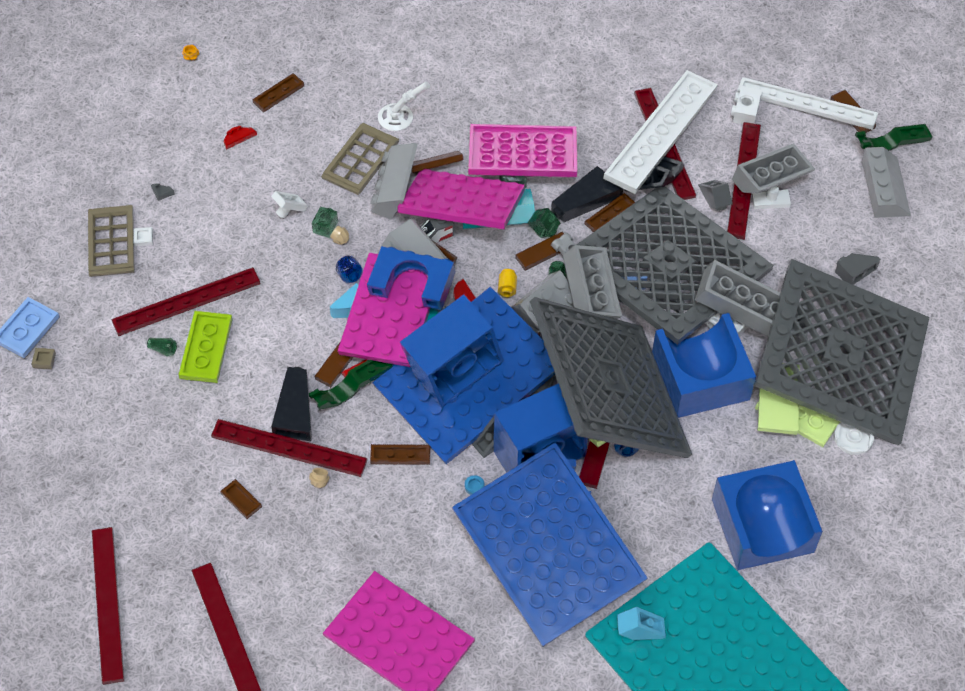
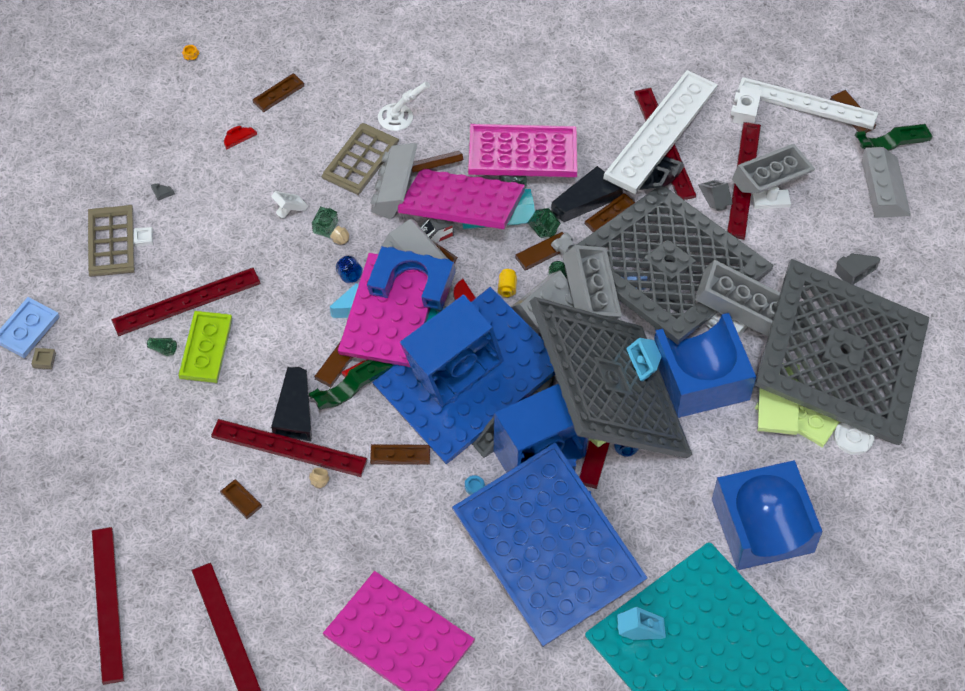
(644, 357): none -> medium azure slope

